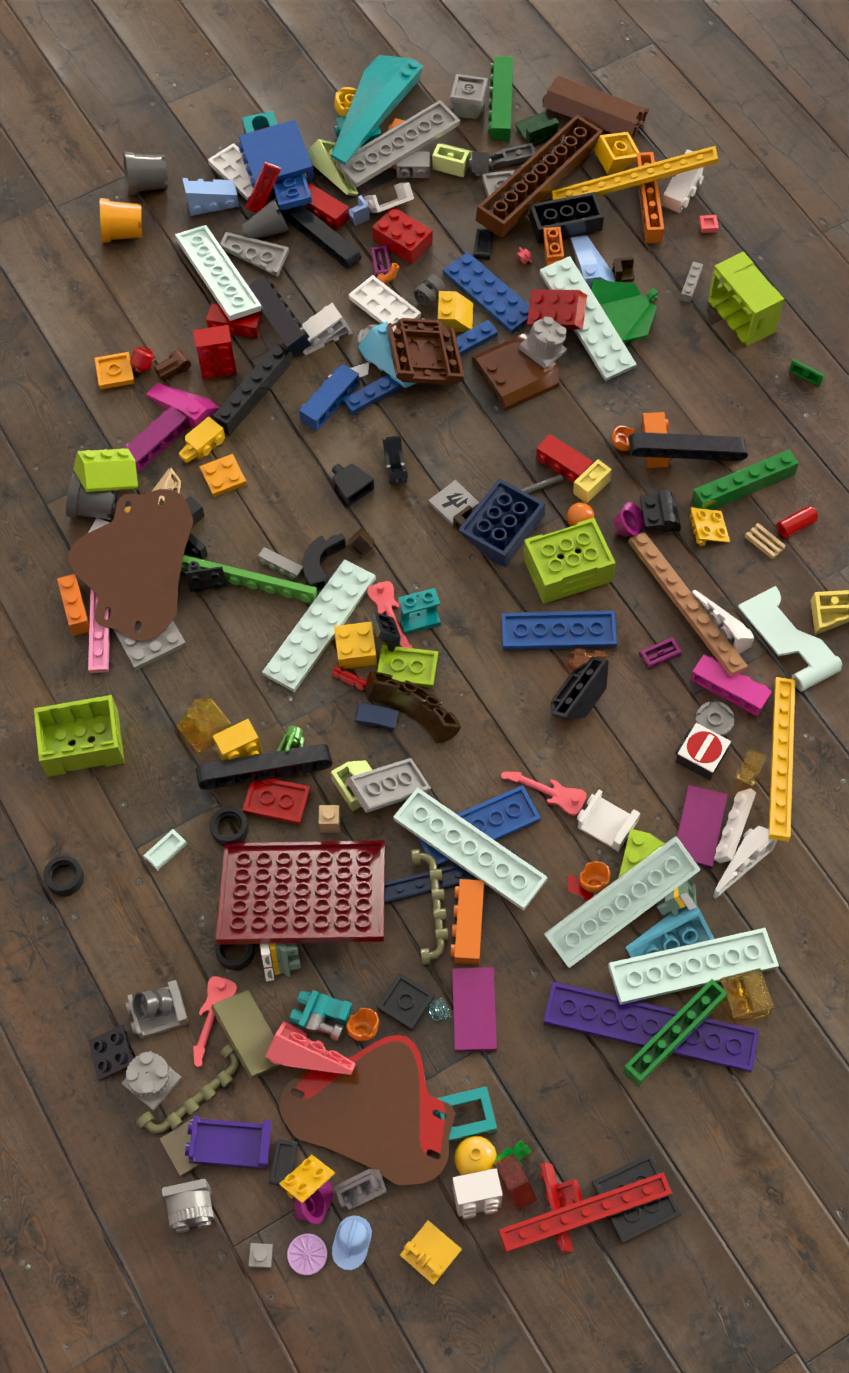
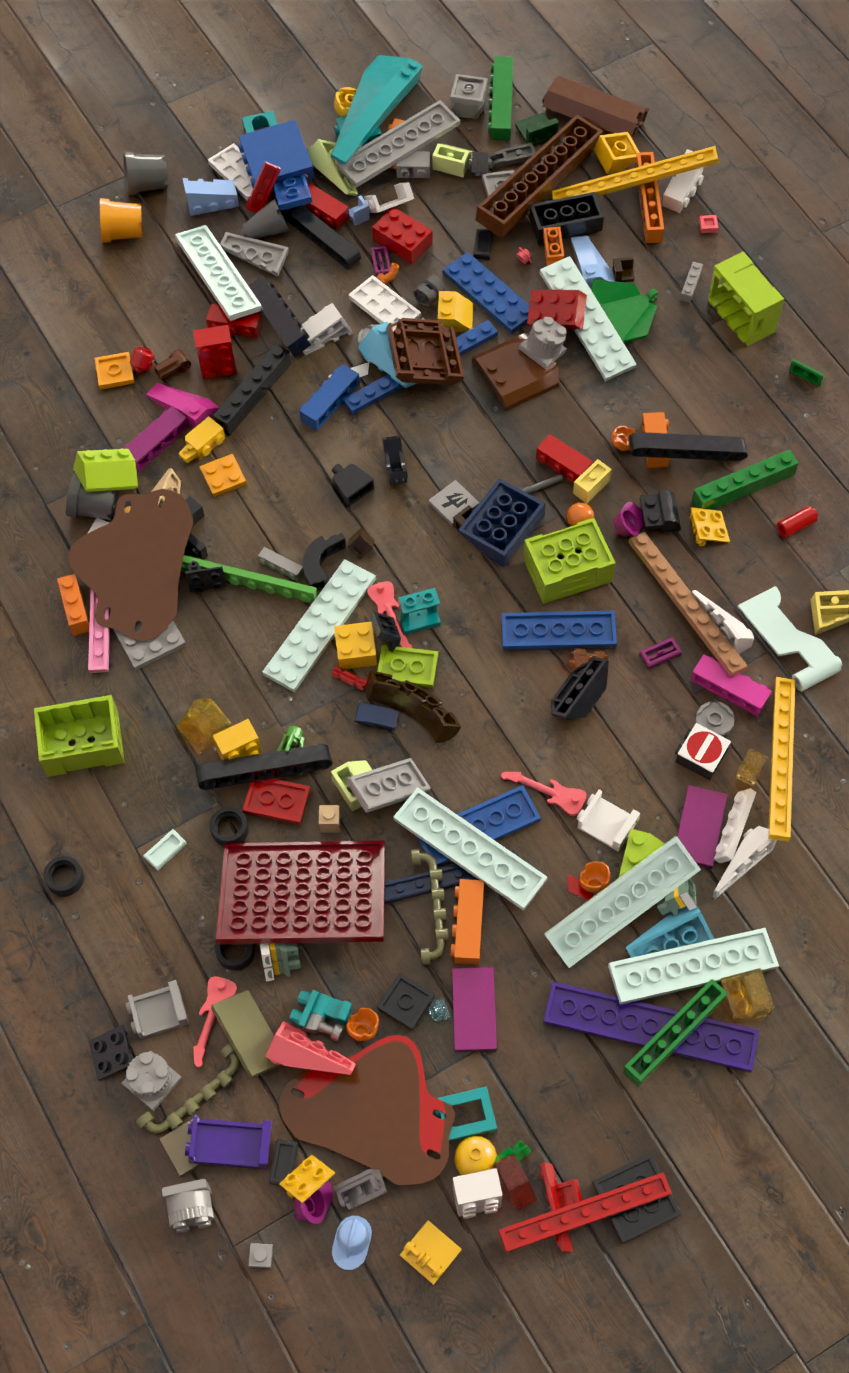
(152, 1003): dark grey wheel -> none
(307, 1254): lavender wheel -> none
(767, 539): tan tile -> none

